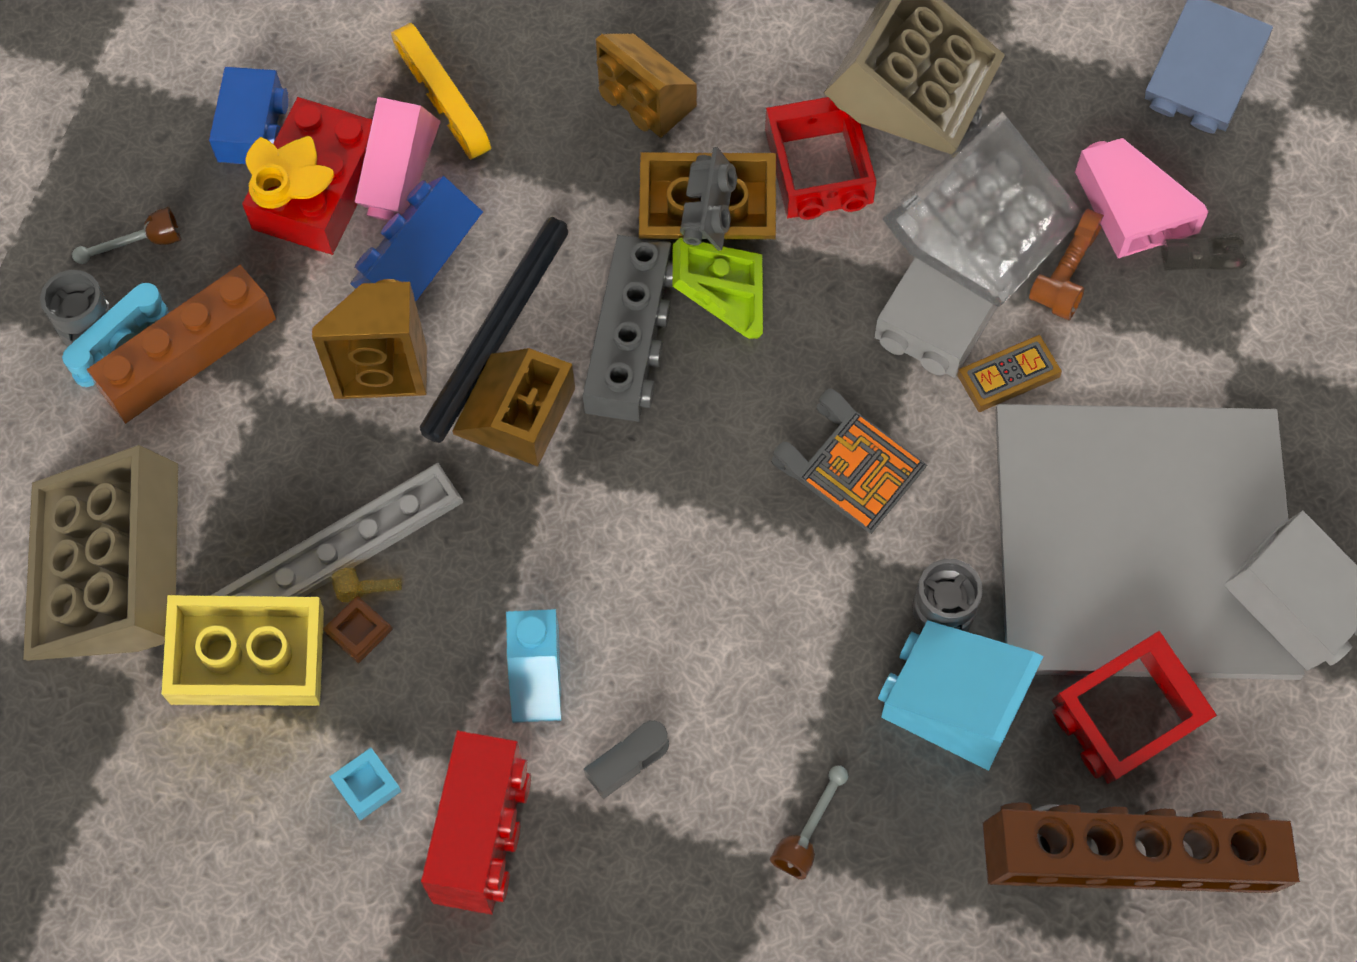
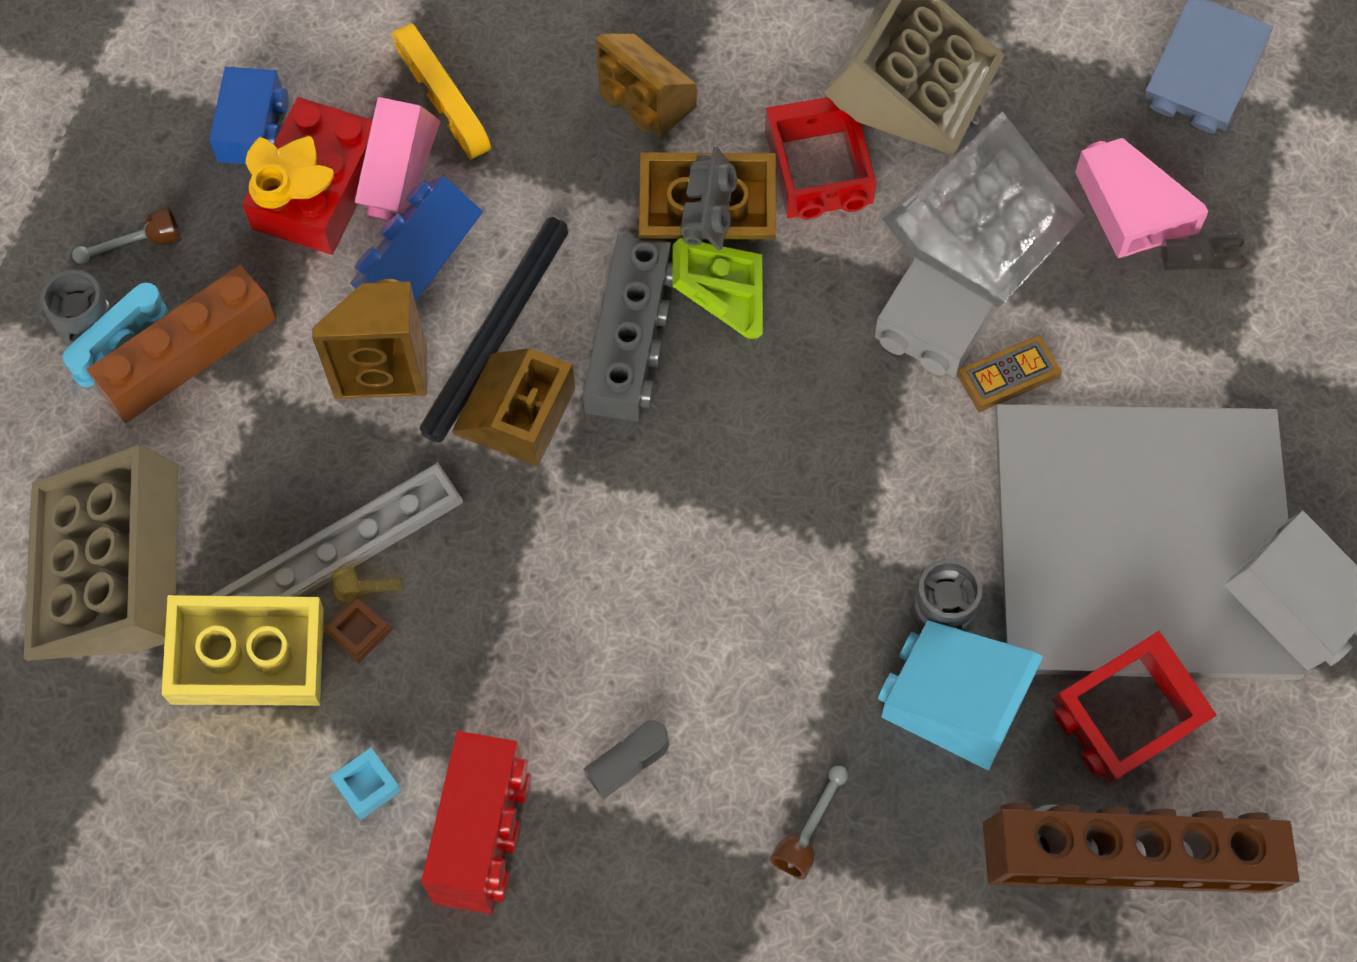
(534, 665): medium azure slope -> none
(857, 467): flag -> none
(1057, 290): dark orange brick -> none

